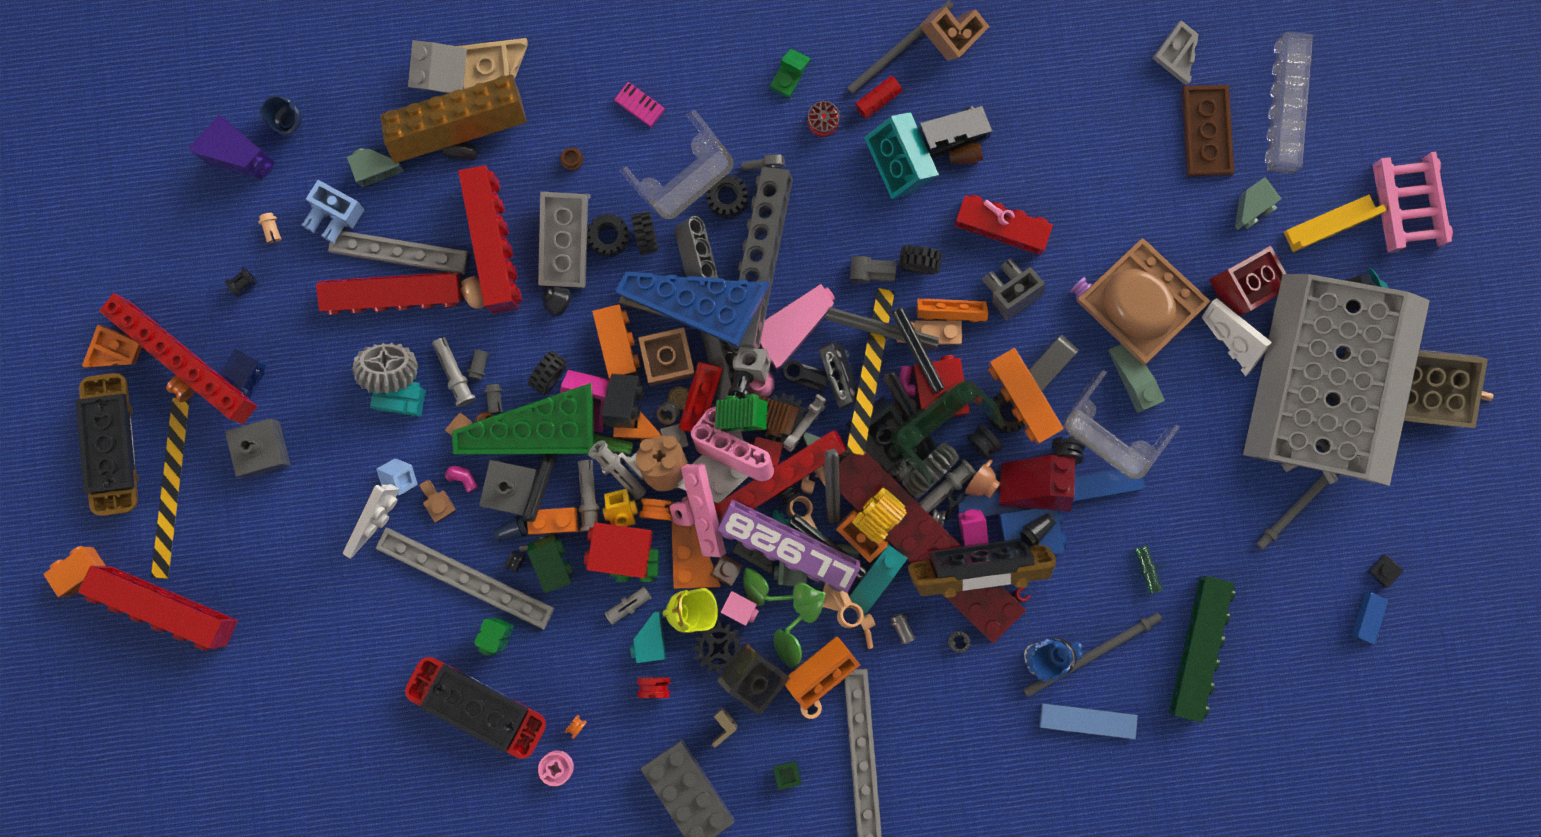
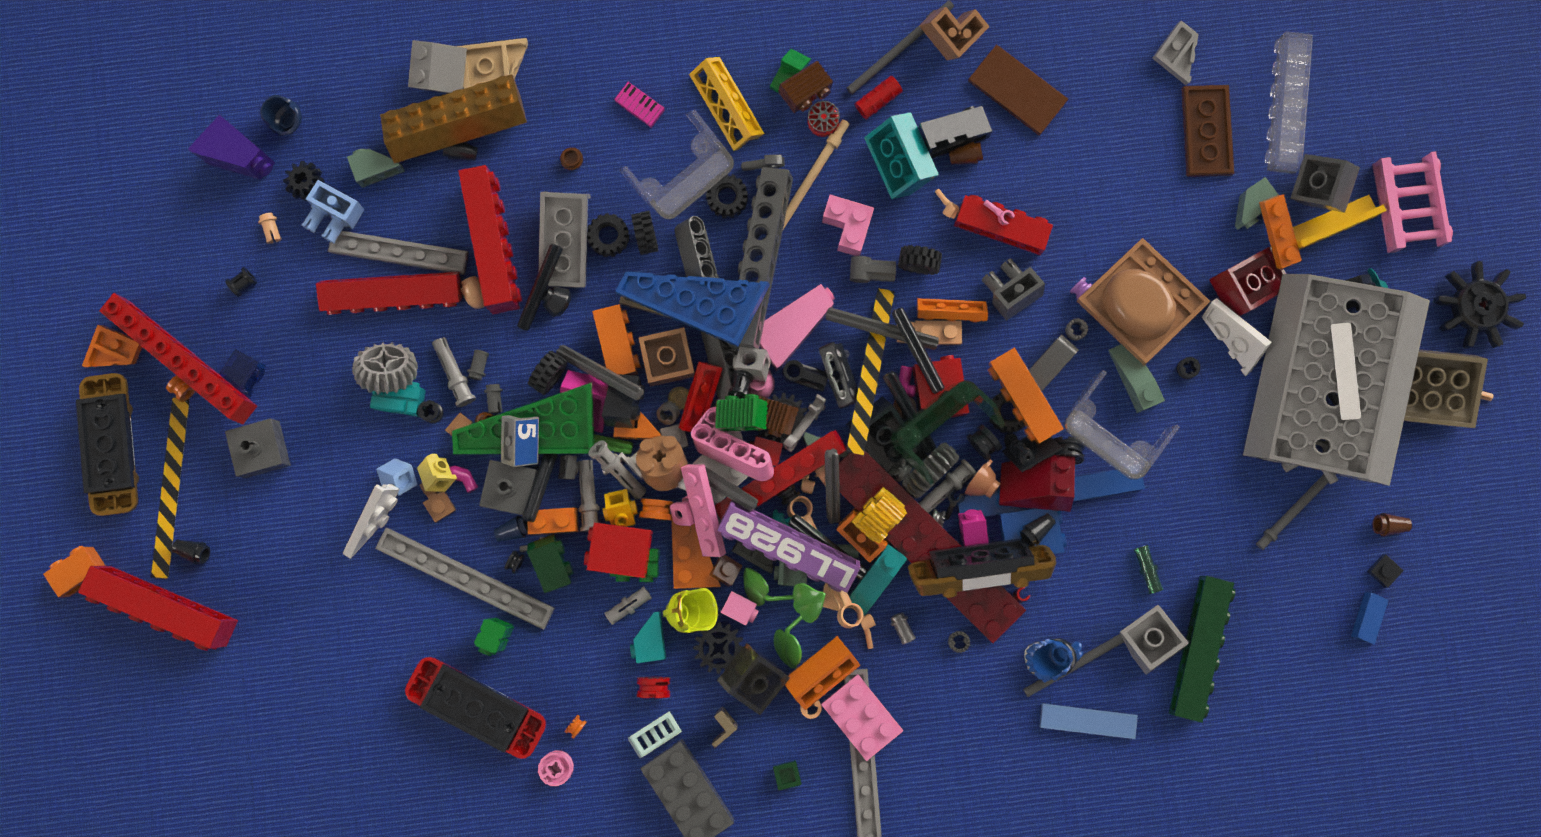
(192, 551): none -> black cone
(305, 172): none -> black gear
(423, 414): none -> black bush
(435, 473): none -> light yellow brick
(519, 440): none -> panel
(539, 286): none -> black axle
(568, 467): none -> dark grey plate
(600, 372): none -> dark grey axle
(636, 744): none -> light aqua slope
(728, 98): none -> yellow fence
(731, 491): none -> dark grey axle
(806, 87): none -> reddish brown brick
(833, 142): none -> tan bar
(852, 218): none -> bright pink brick
(862, 717): none -> bright pink plate
(951, 209): none -> light nougat hand
(1018, 90): none -> reddish brown tile
(1027, 454): none -> black hinge
(1083, 327): none -> flat silver bush
(1153, 639): none -> light grey slope
(1195, 366): none -> black bush
(1280, 231): none -> orange plate
(1325, 182): none -> dark grey brick
(1345, 371): none -> white sticker
(1390, 524): none -> reddish brown cone
(1493, 305): none -> black gear

